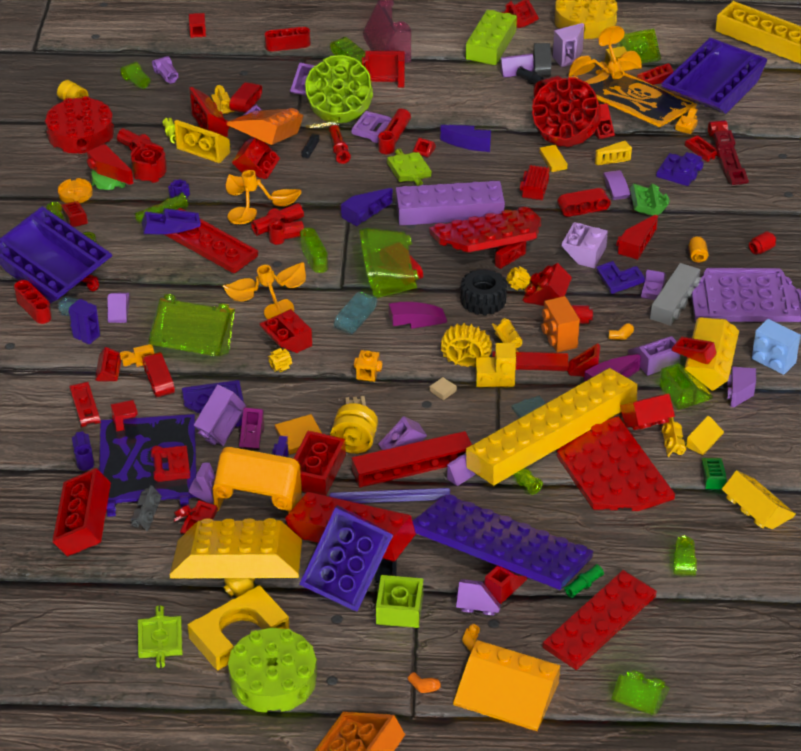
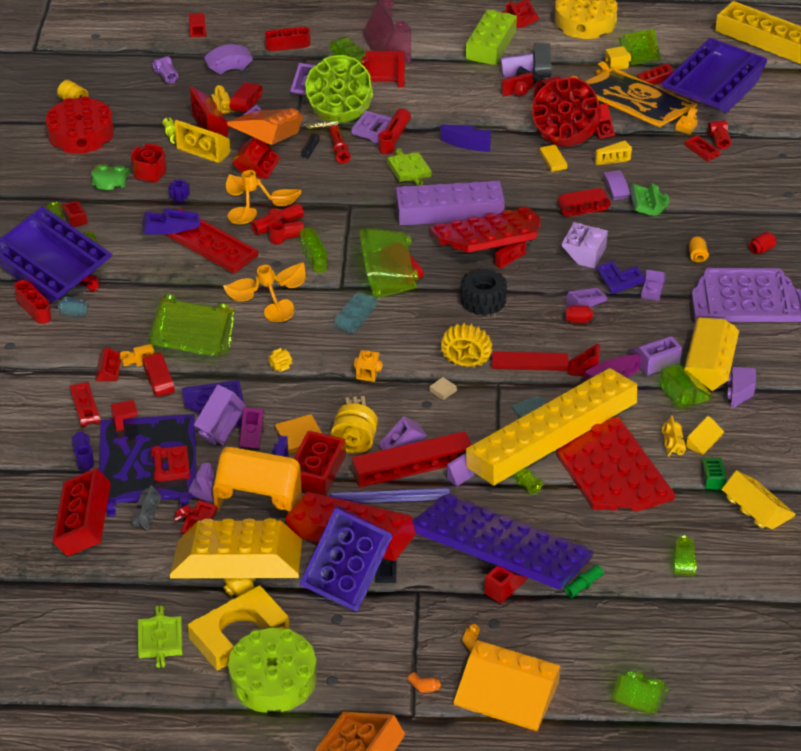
(75, 190): light orange tile -> none
(84, 321): dark purple brick -> none
(108, 164): red slope -> none
(118, 307): medium lavender slope -> none
(133, 140): red piece -> none
(135, 74): clear neon green piece -> none
(173, 203): clear neon green pin -> none
(228, 57): none -> medium lavender brick
(289, 331): red slope -> none
(363, 206): dark purple slope -> none
(399, 601): lime brick -> none
(416, 314): magenta slope -> none
(424, 147): red slope -> none
(476, 596): medium lavender slope -> none
(497, 370): yellow brick -> none
(504, 332): yellow hinge -> none
(517, 85): none -> red tile
(518, 278): yellow gear -> none
(535, 182): red brick -> none
(547, 285): red slope -> none
(560, 324): orange brick -> none
(568, 44): lavender slope -> none
(585, 297): none -> medium lavender slope
(599, 619): red plate -> none
(623, 333): light orange arm -> none
(628, 60): light orange plant -> none
(637, 238): red slope -> none
(647, 412): red brick -> none
(675, 294): light grey brick -> none
(680, 169): dark purple plate -> none
(702, 350): red slope -> none
(728, 158): dark red slope -> none
(775, 346): light blue brick -> none

